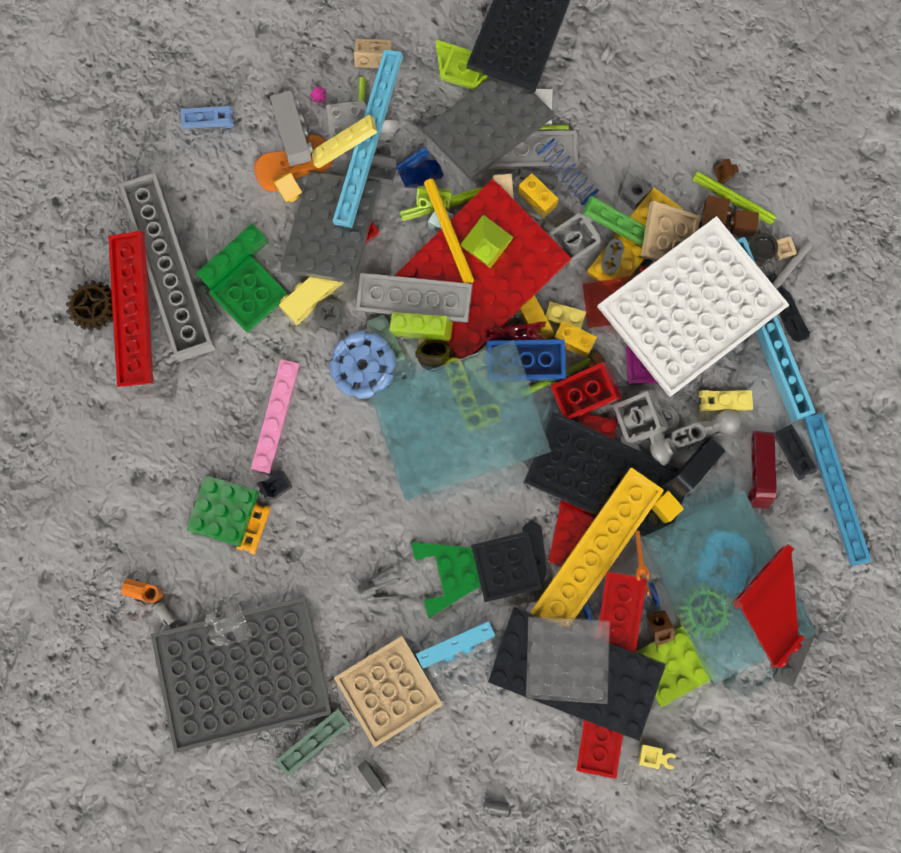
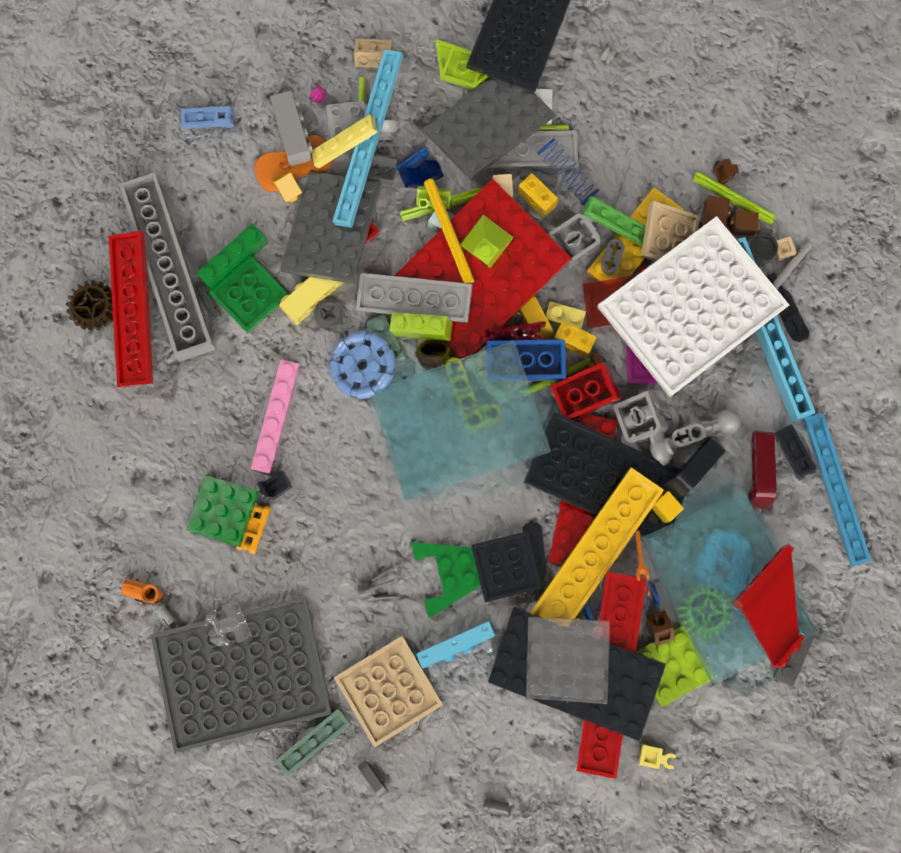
(632, 199): dark grey brick -> none
(726, 400): light yellow plate -> none

